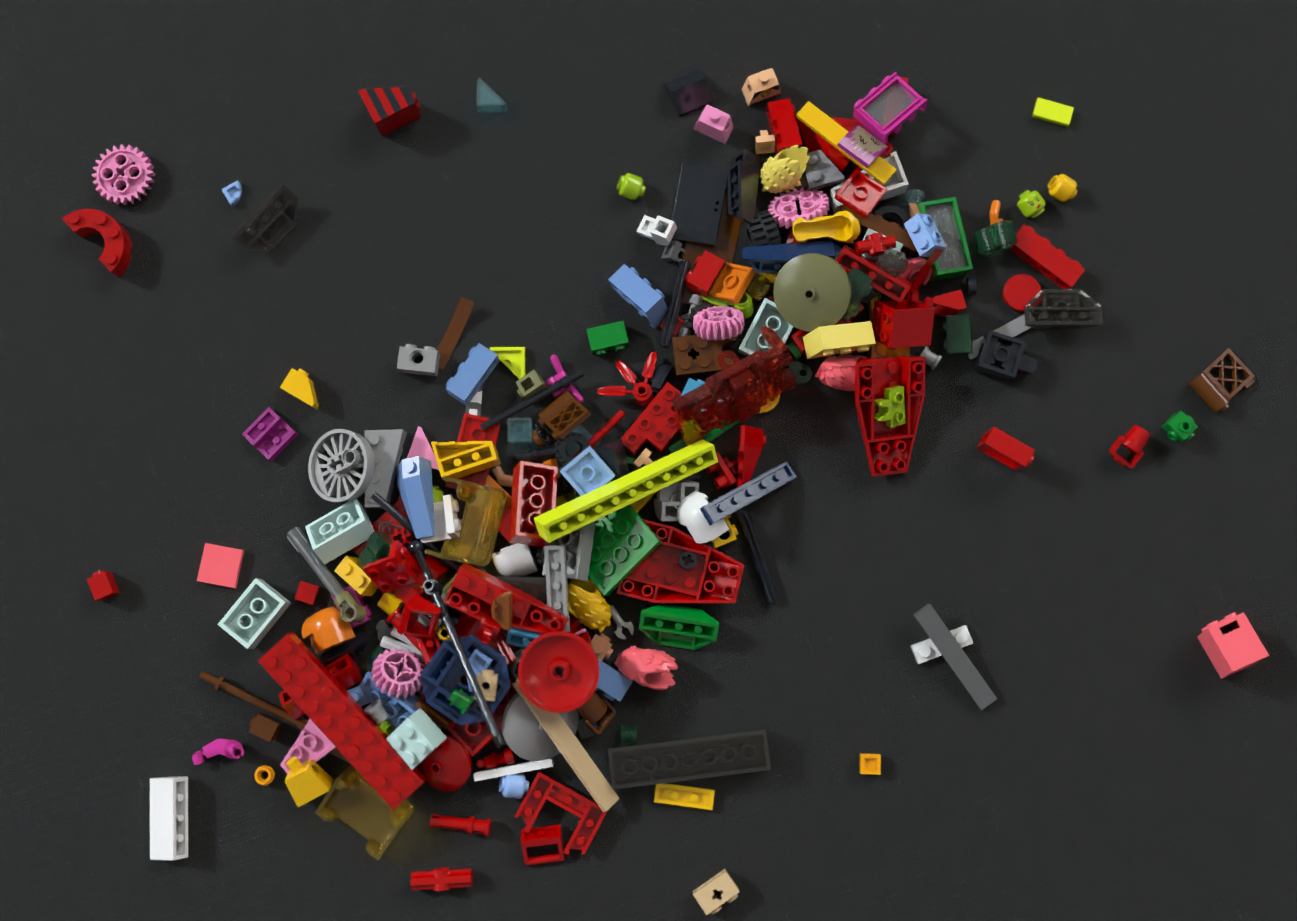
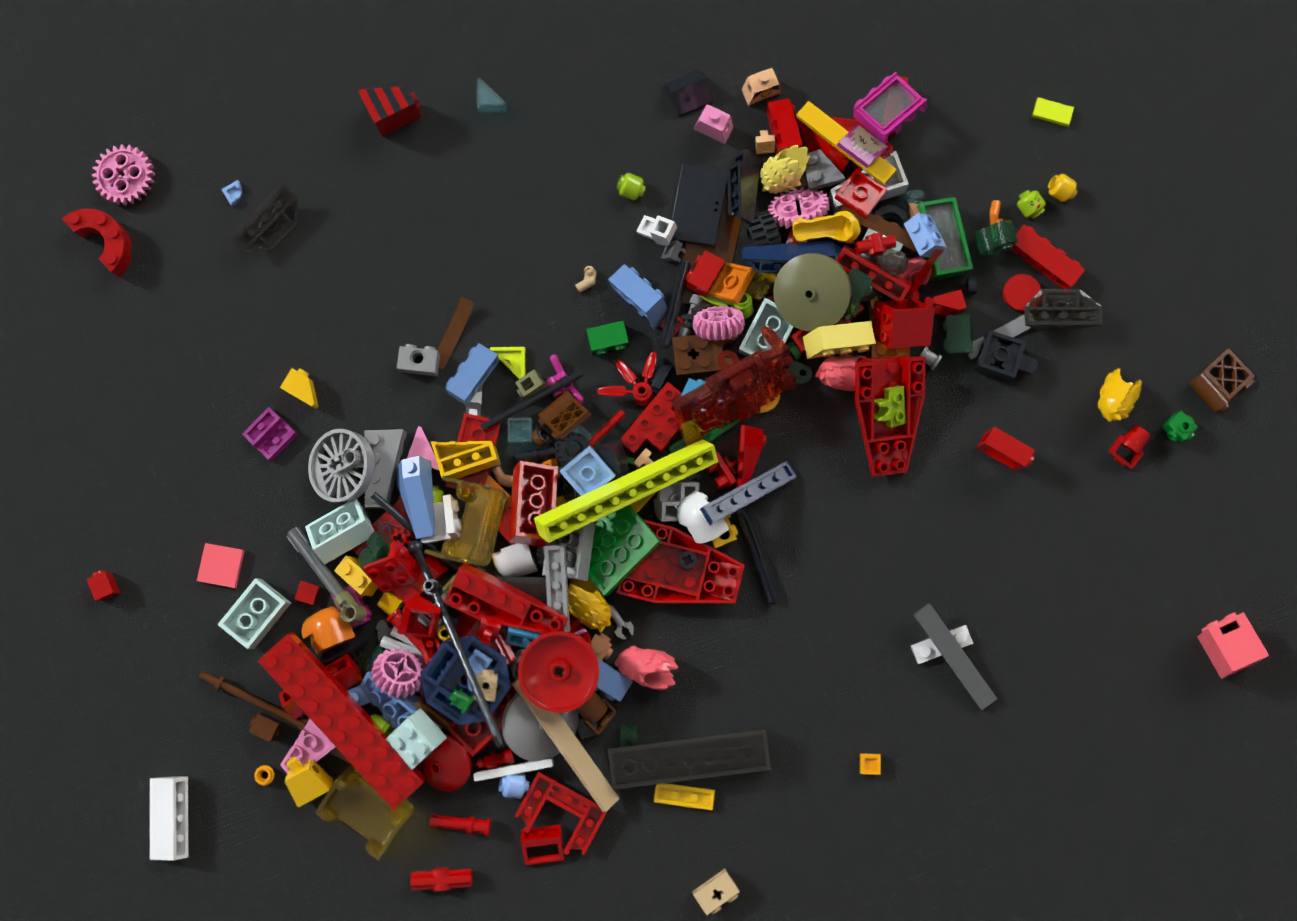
(225, 747): dark pink arm -> none
(376, 711): light grey piece -> none
(502, 610): dark orange tile -> none
(589, 279): none -> tan arm
(678, 626): green wedge -> none
(1118, 396): none -> yellow head

